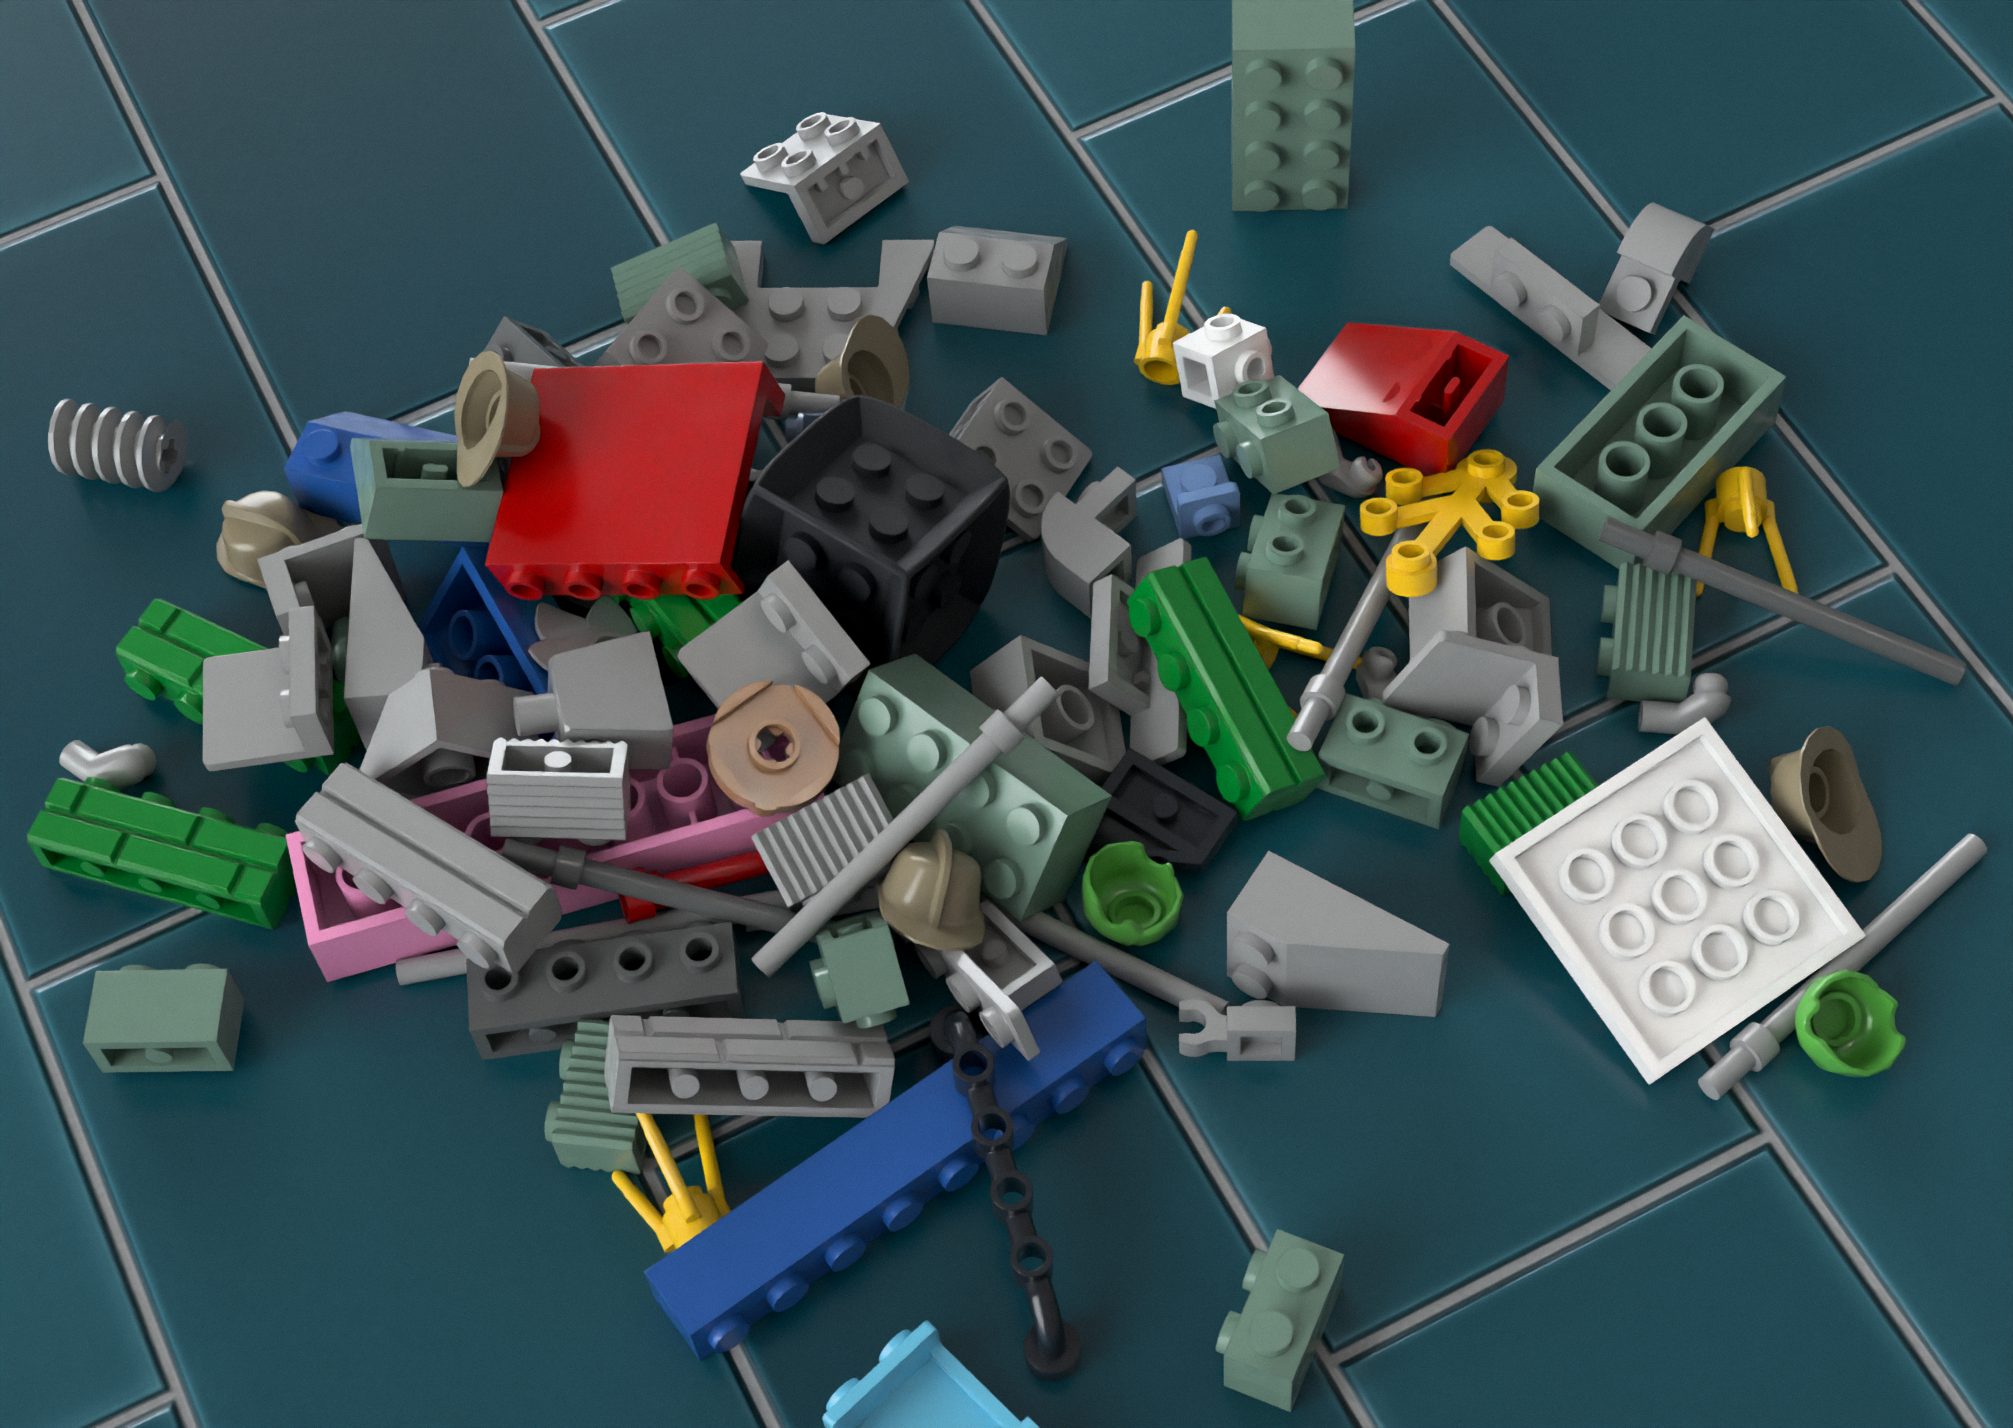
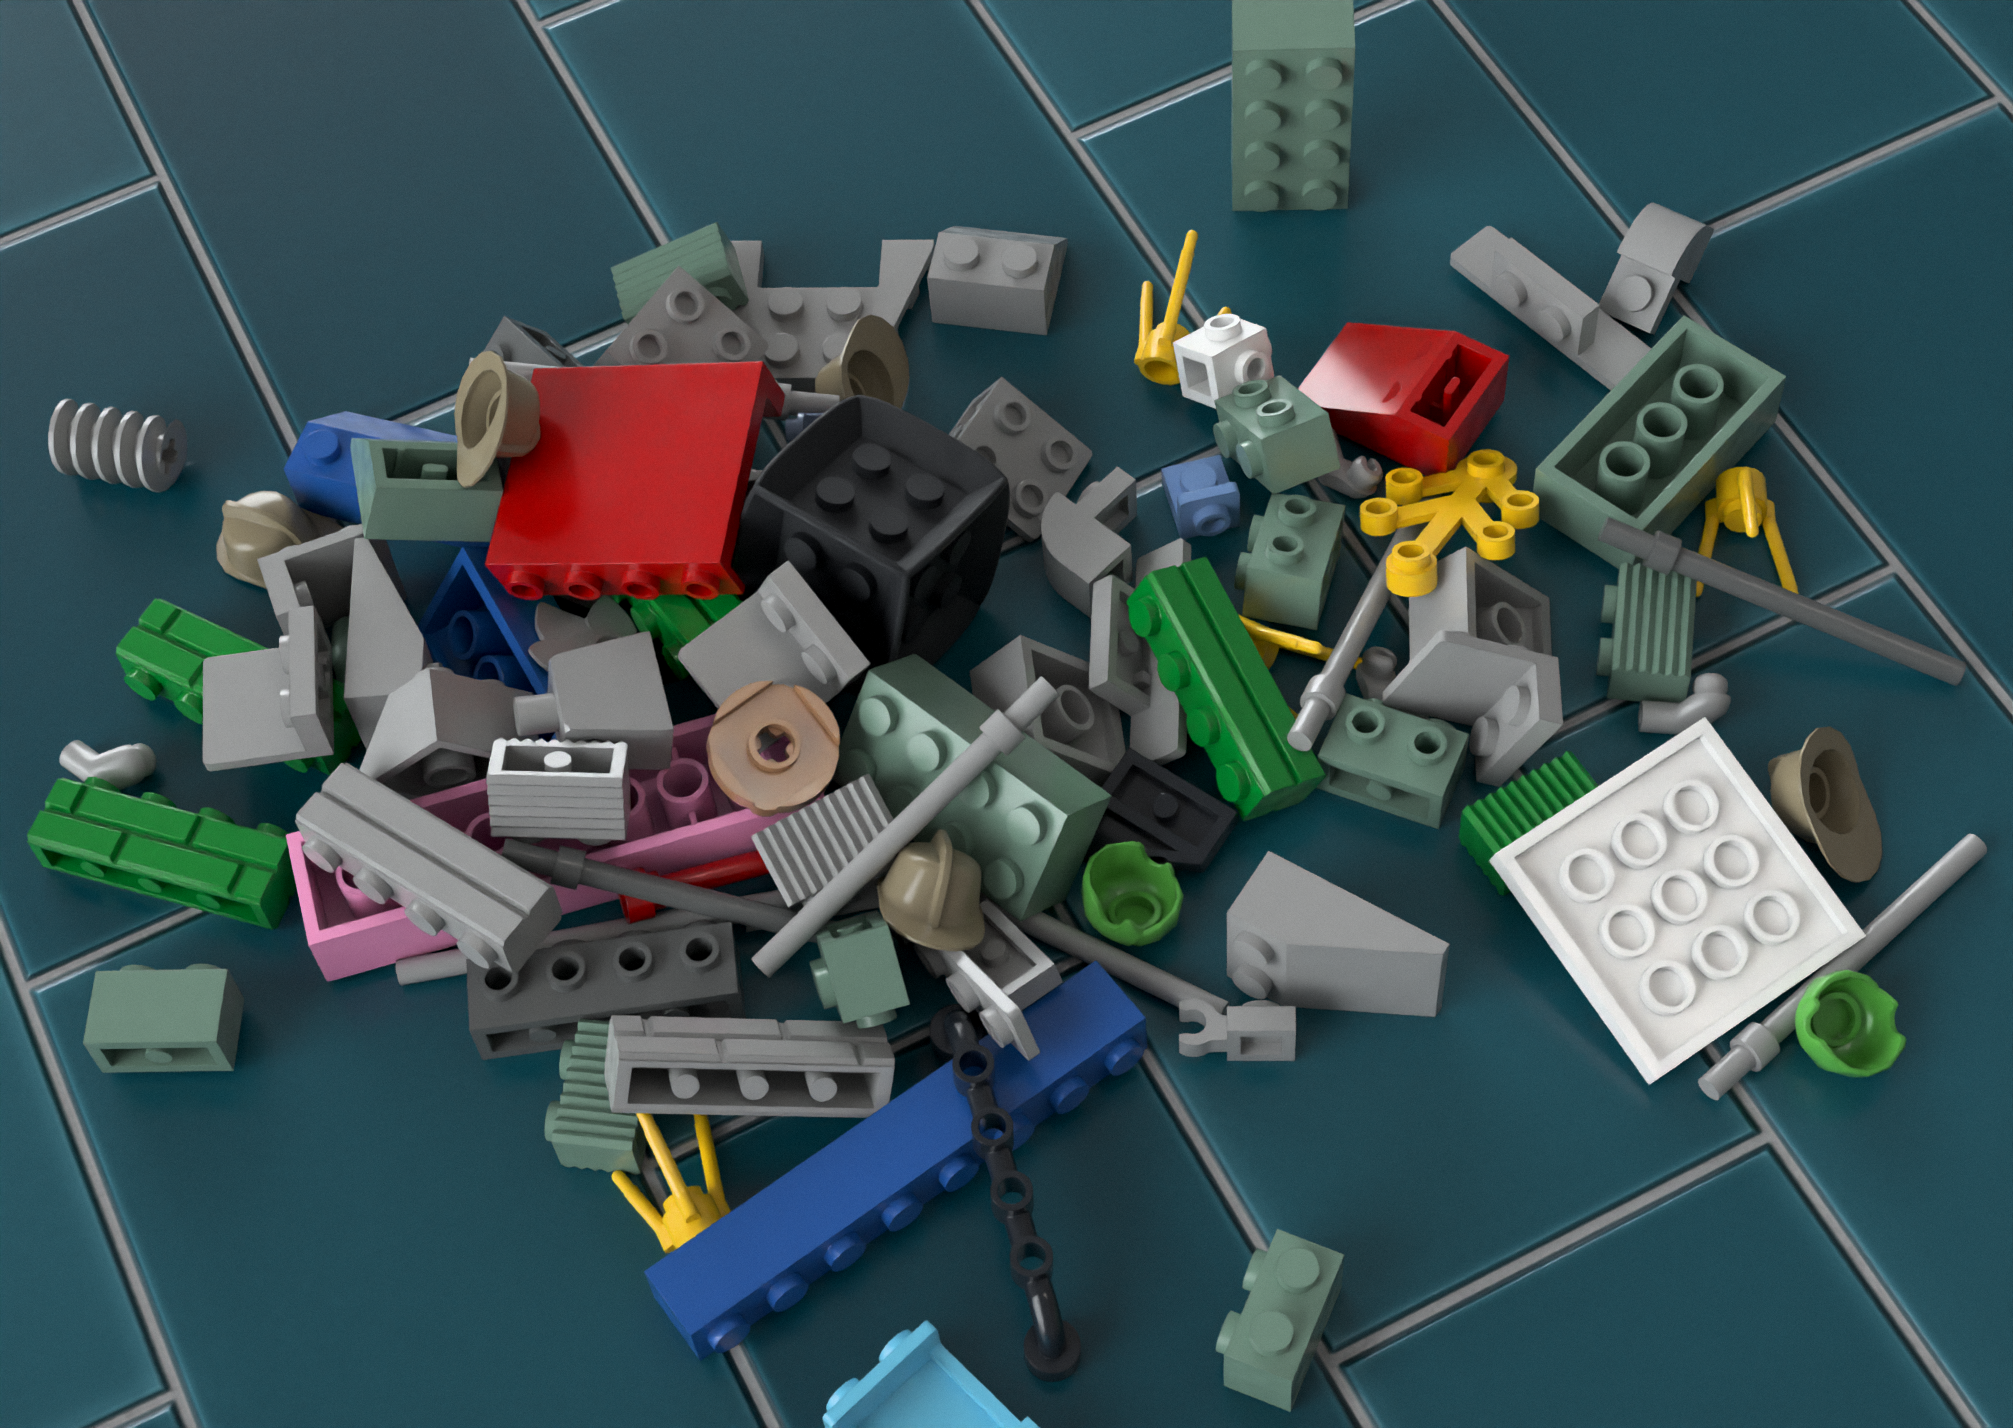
(830, 171): light grey bracket -> none

